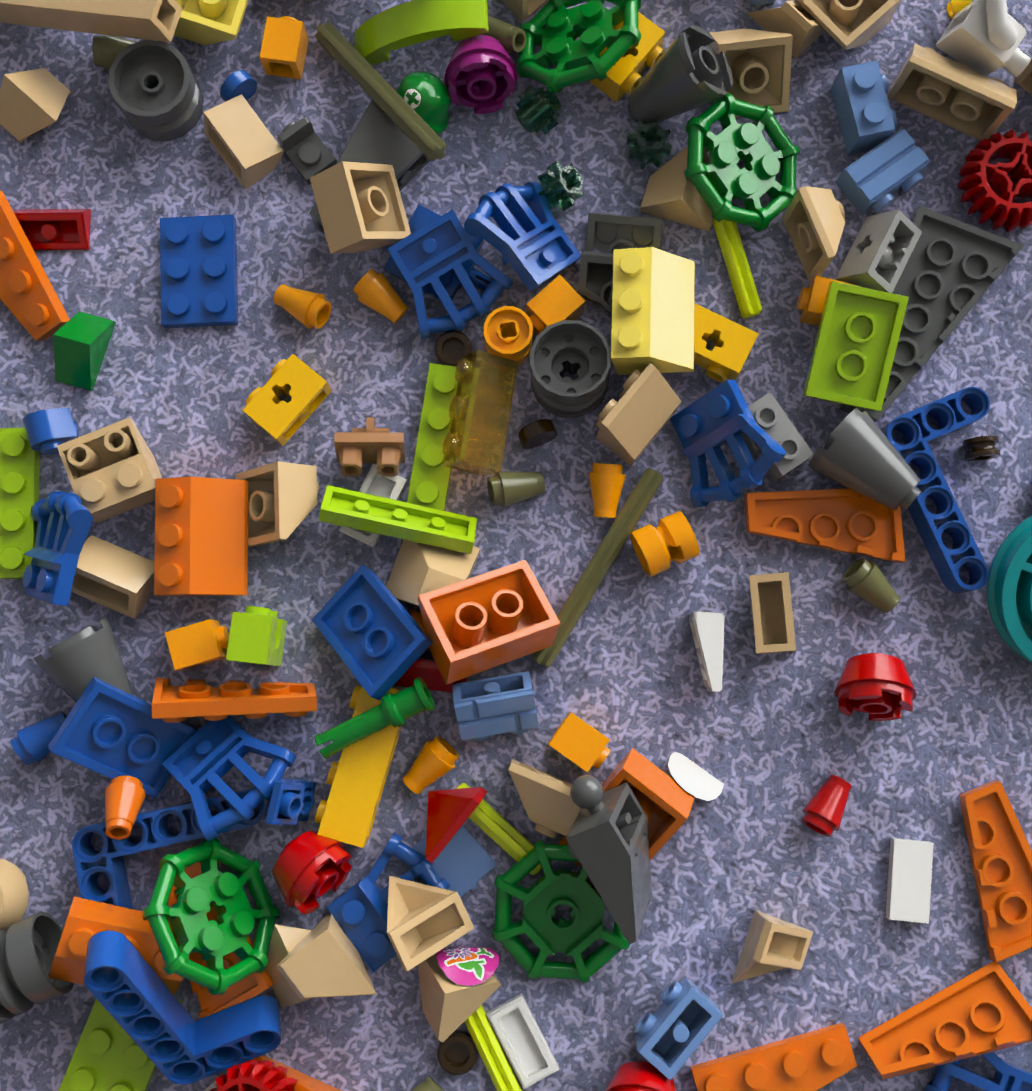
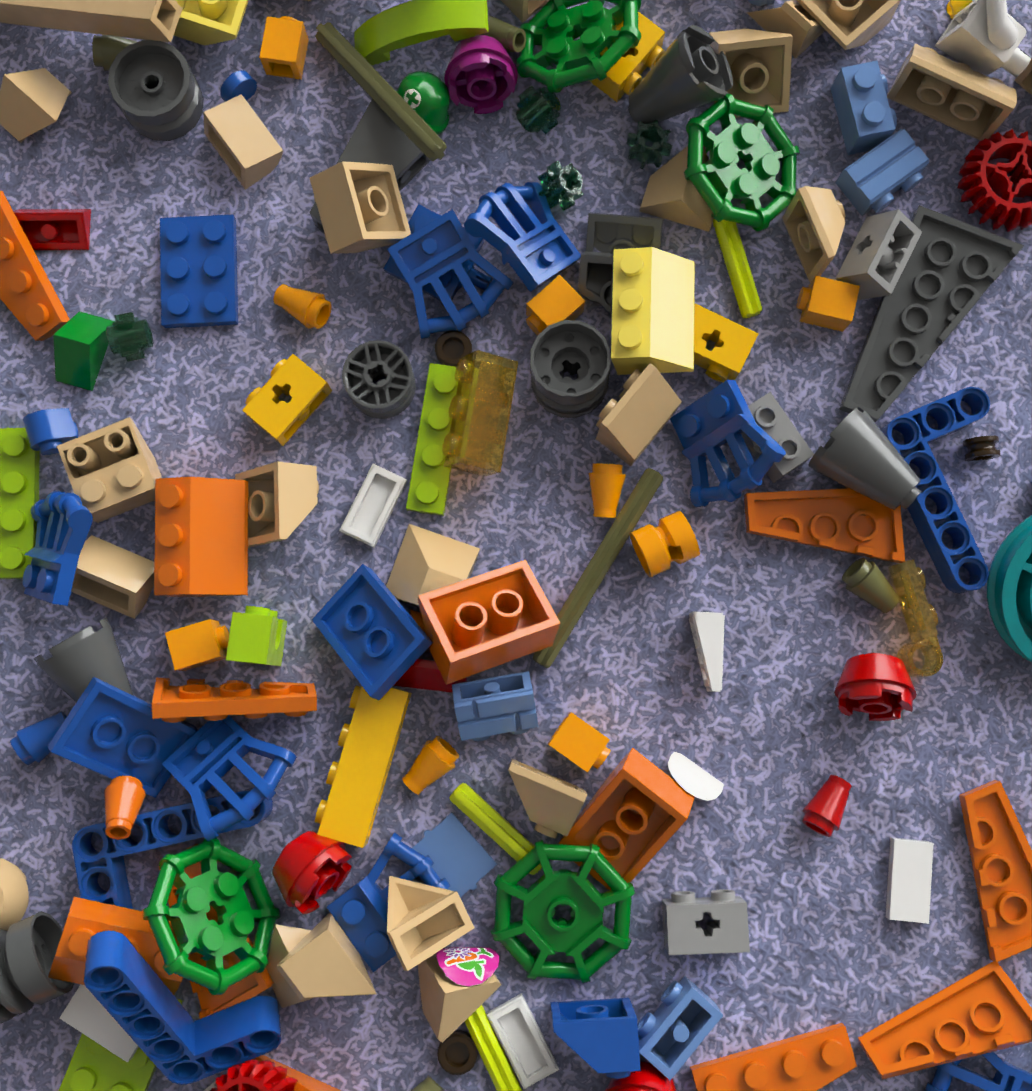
(94, 1021): none -> white tile
(129, 336): none -> clear green gear
(291, 801): blue slope -> none
(305, 149): dark grey bracket -> none
(368, 364): none -> dark grey wheel
(369, 446): medium nougat hips -> none
(380, 296): light orange cone -> none
(393, 710): green pin -> none
(398, 519): lime plate -> none
(446, 814): red slope -> none
(508, 333): light orange wheel -> none
(513, 487): olive cone -> none
(537, 433): dark brown tile -> none
(600, 1033): none -> blue slope
(613, 850): dark grey slope -> none
(724, 935): none -> light grey brick
(771, 947): tan slope -> none
(772, 613): tan brick -> none
(855, 346): lime plate -> none
(919, 618): none -> clear yellow plate

